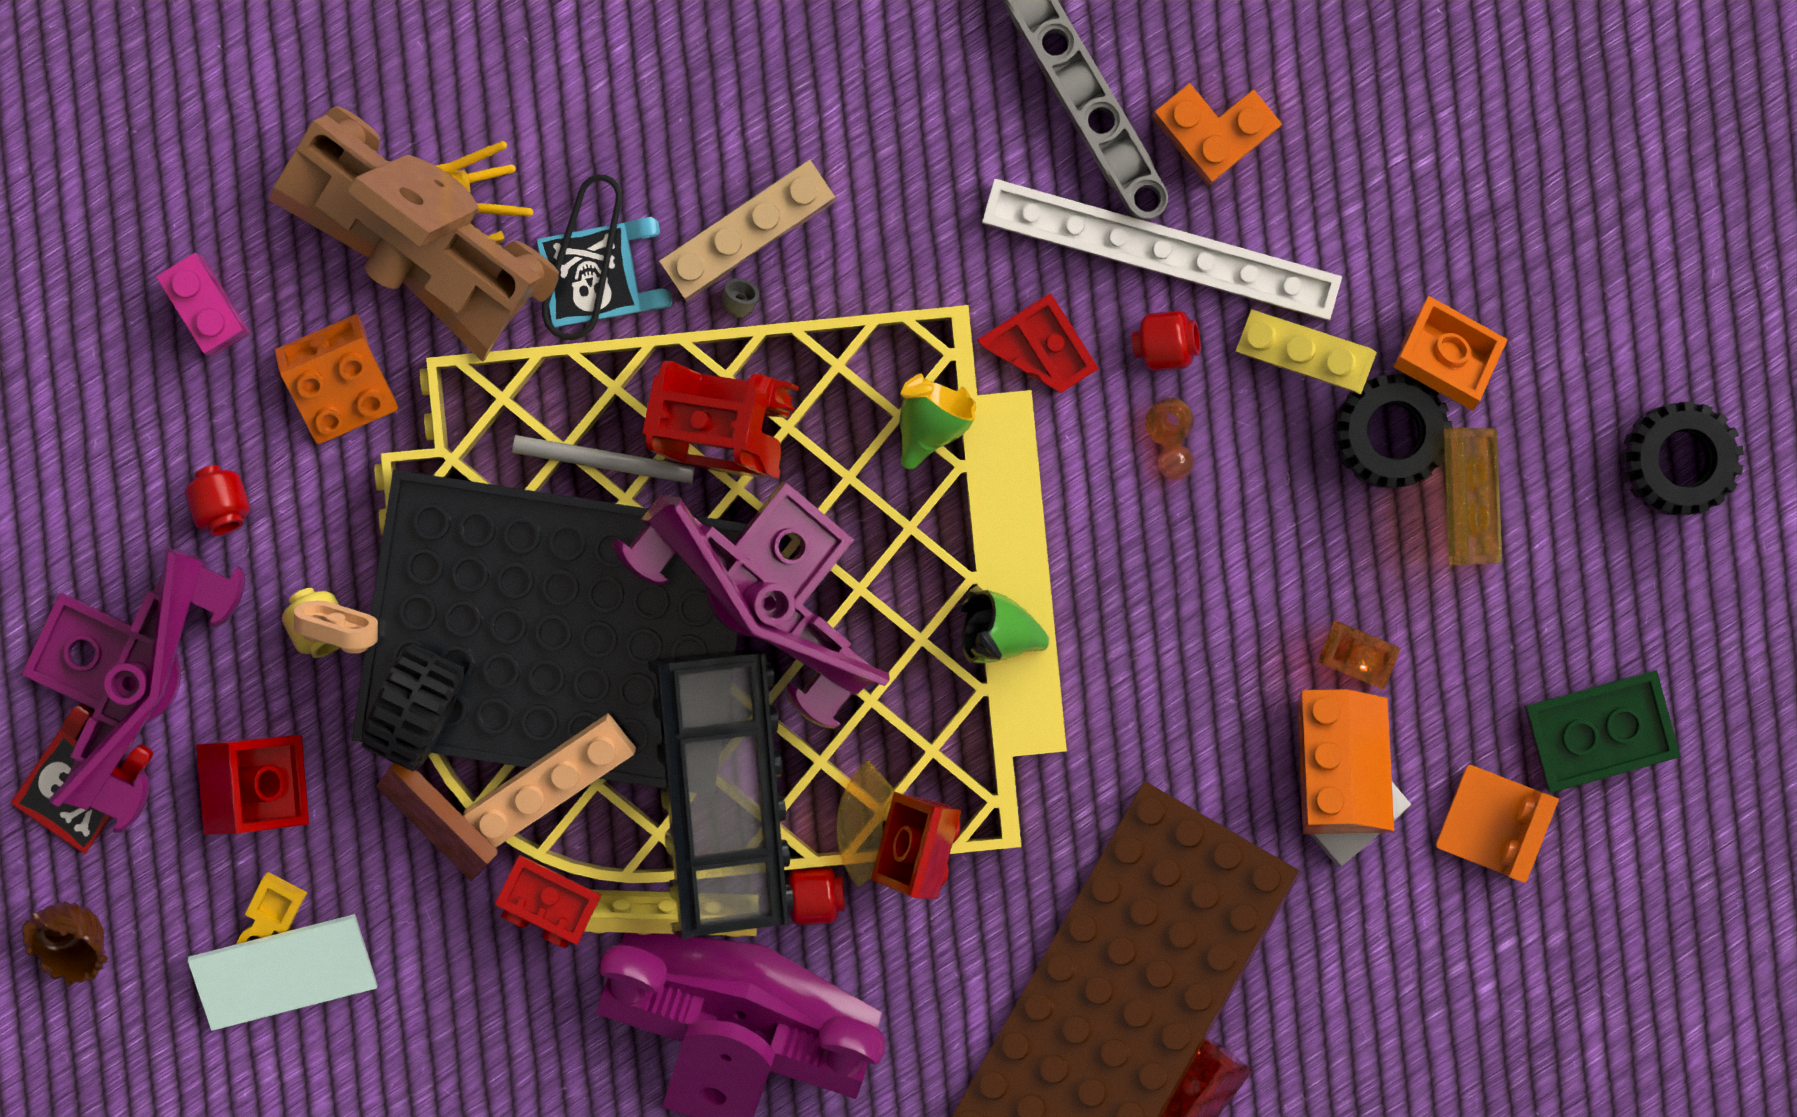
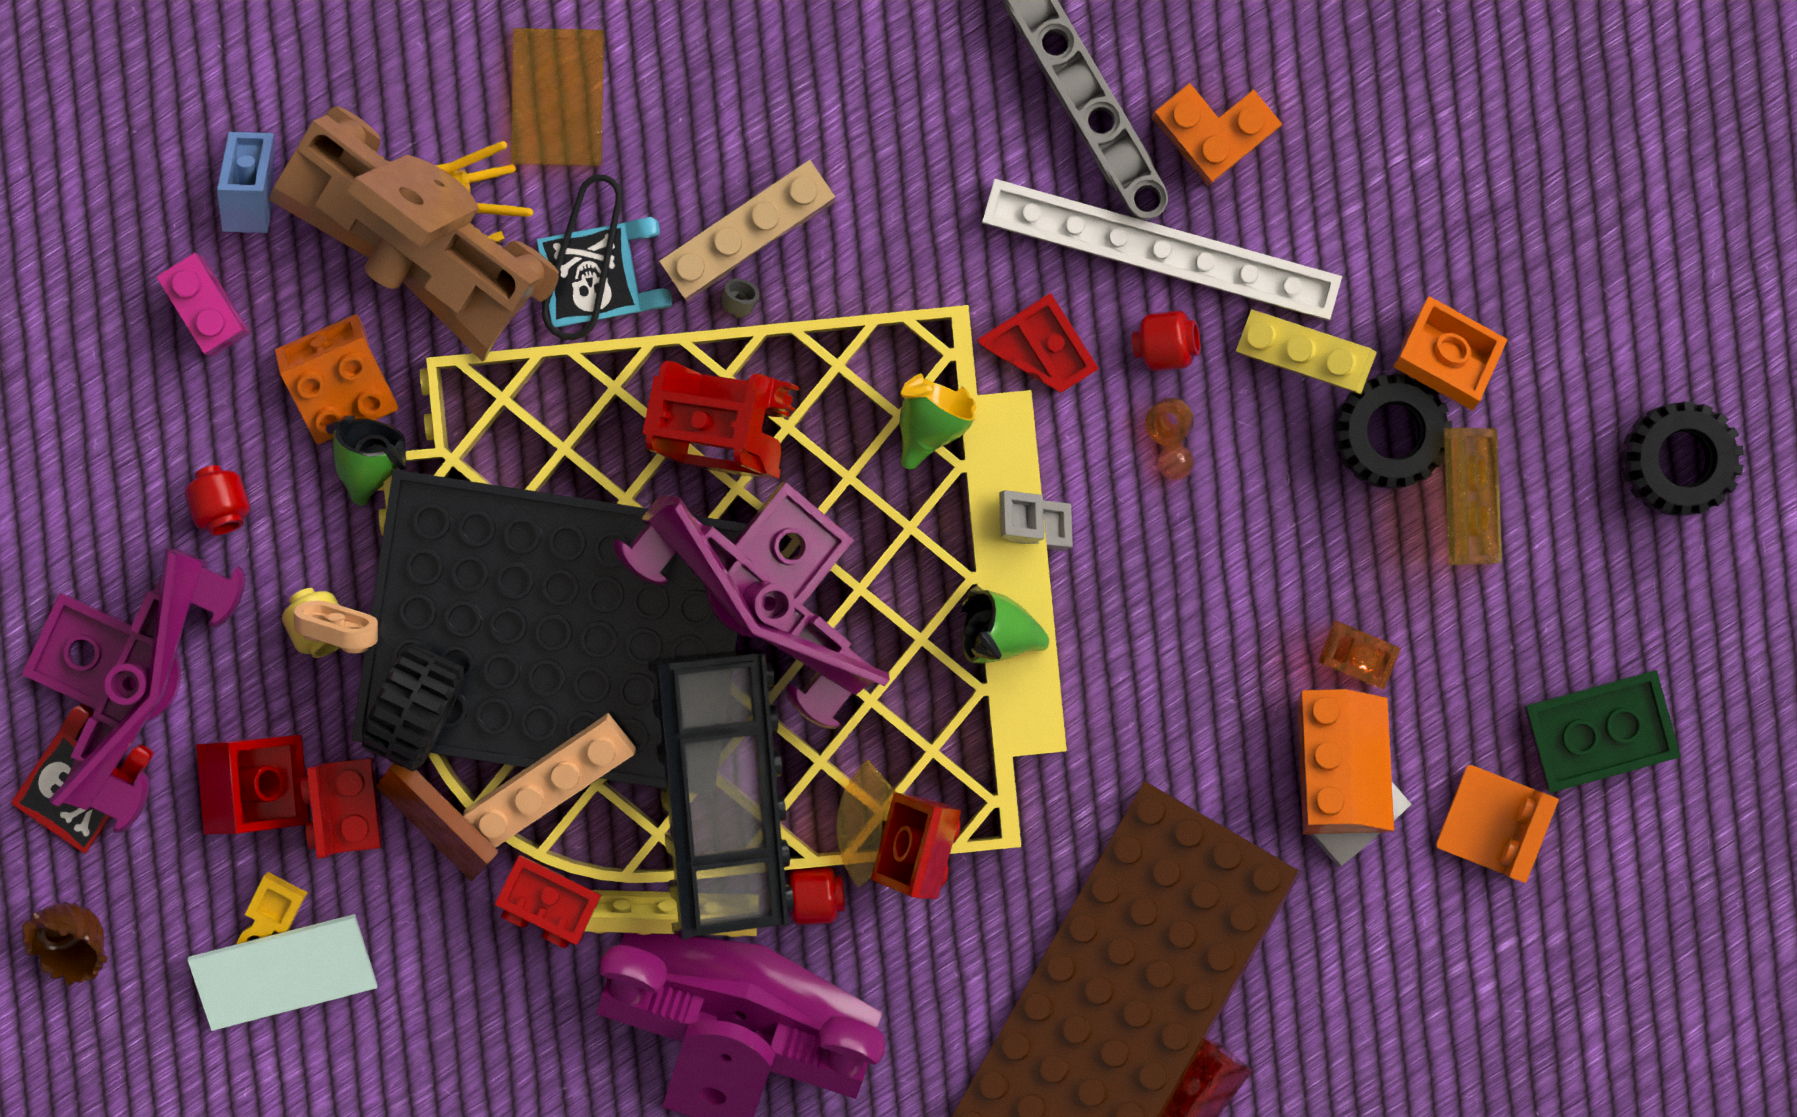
(246, 182): none -> medium blue slope
(342, 807): none -> red bracket
(365, 454): none -> hat
(557, 97): none -> clear yellow tile
(603, 459): light grey bar -> none
(1024, 521): none -> light grey slope

